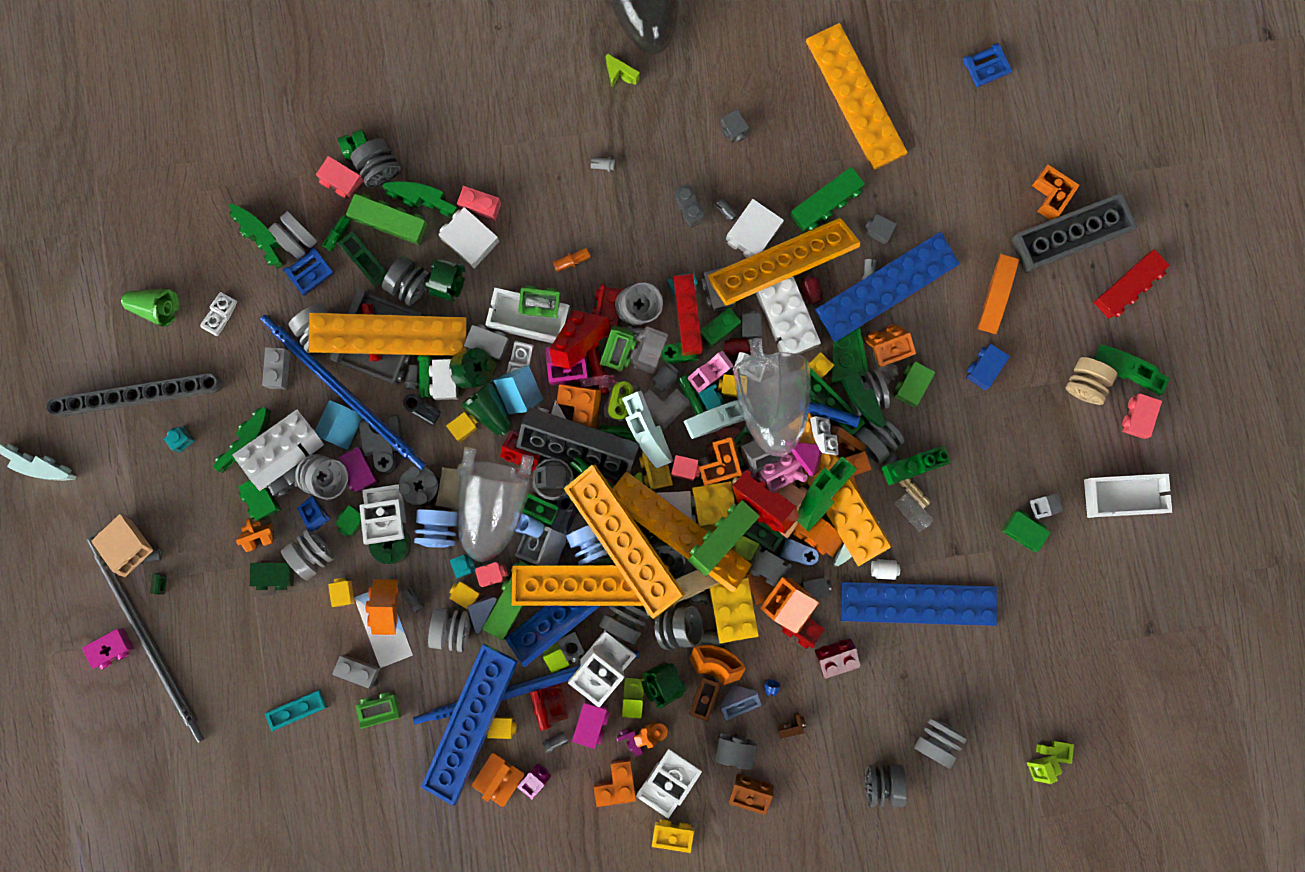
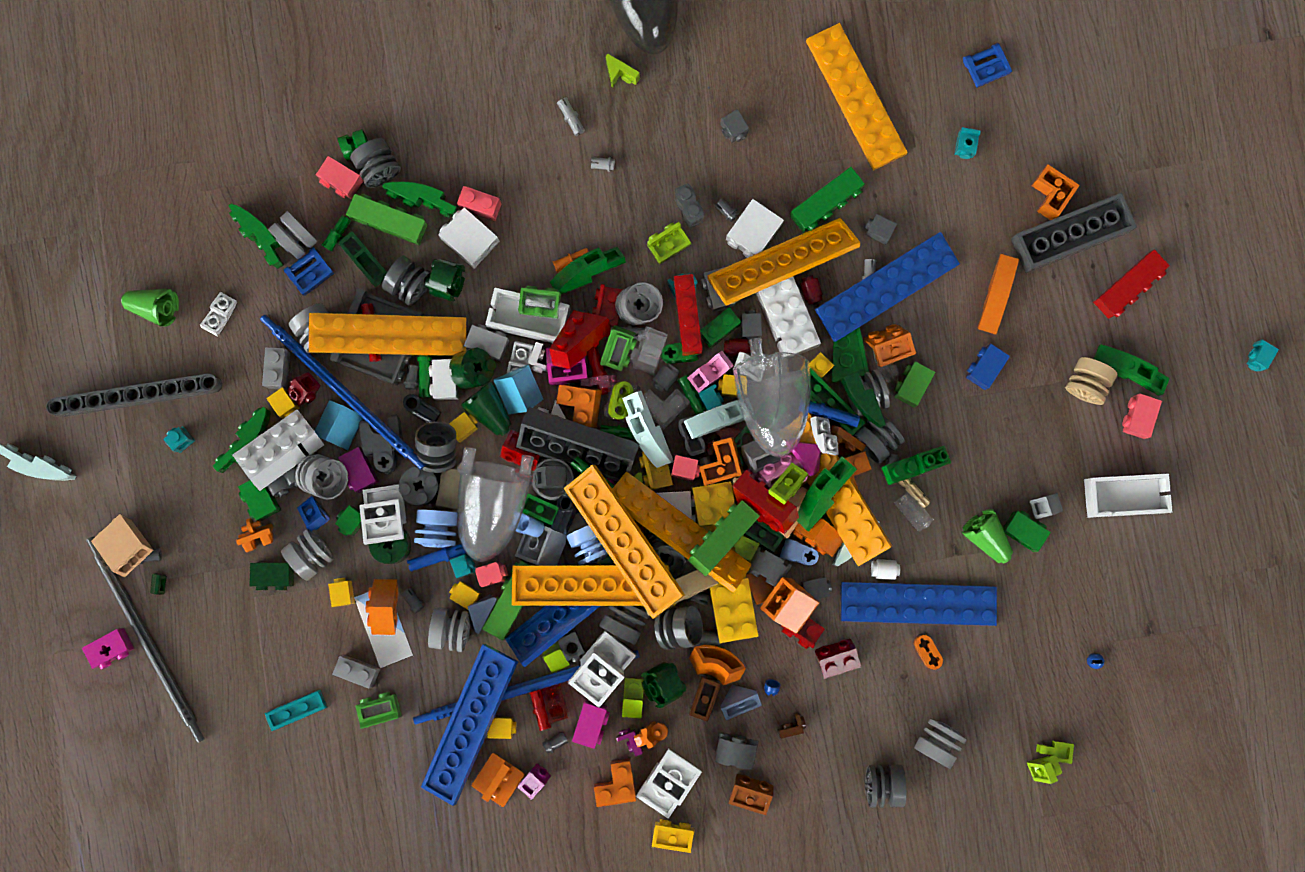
(282, 403): none -> yellow brick
(303, 389): none -> dark red brick
(436, 446): none -> dark grey wheel
(445, 554): none -> blue pin
(537, 355): none -> white bracket
(571, 116): none -> light grey pin
(581, 269): none -> green slope
(668, 242): none -> lime bracket
(693, 447): none -> dark grey brick
(788, 483): none -> lime slope
(931, 649): none -> orange beam
(967, 135): none -> teal brick
(989, 536): none -> bright green cone
(1094, 656): none -> blue hinge
(1261, 356): none -> teal brick

